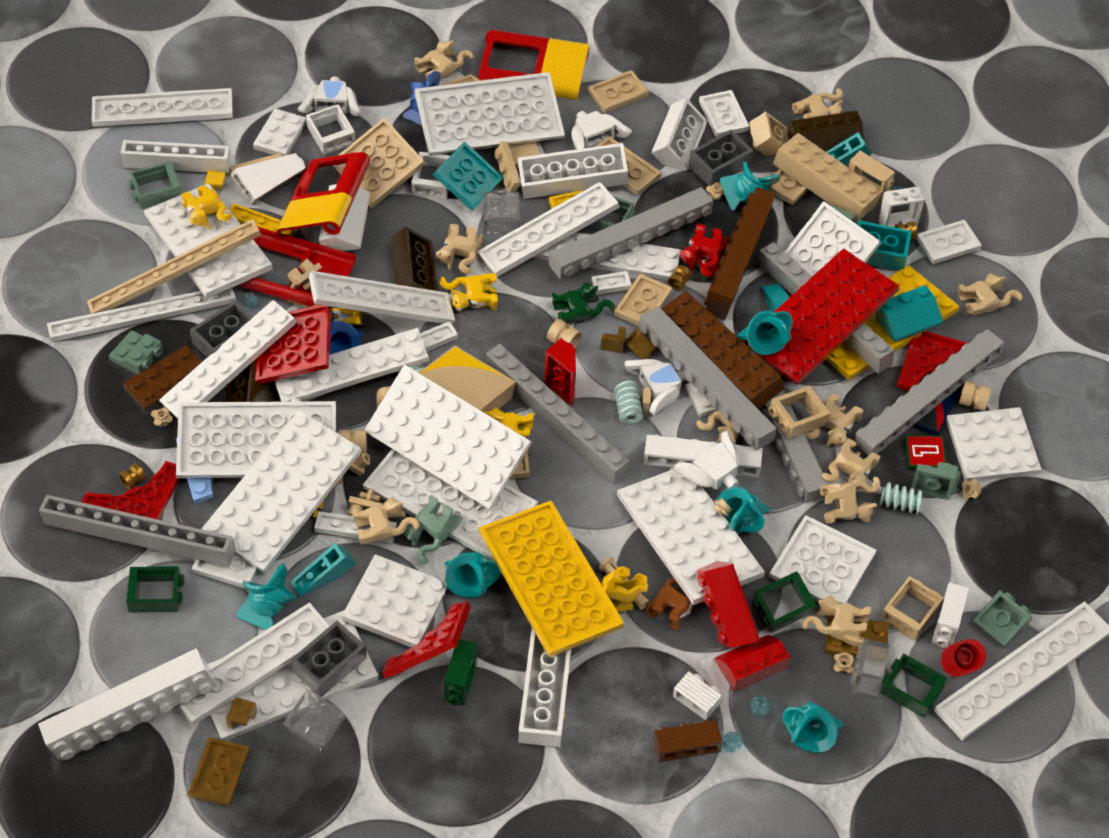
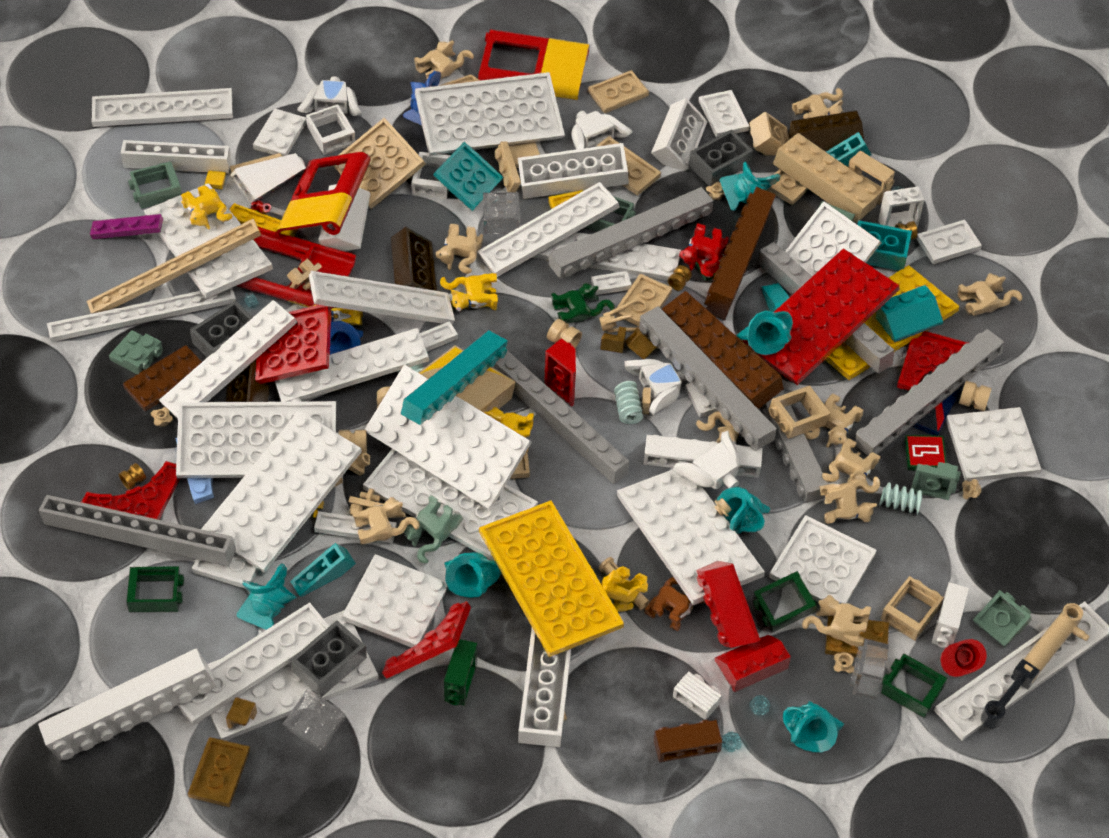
(126, 226): none -> magenta plate
(260, 206): none -> red arm
(454, 377): none -> teal brick
(608, 321): none -> tan plant
(1030, 667): none -> piece

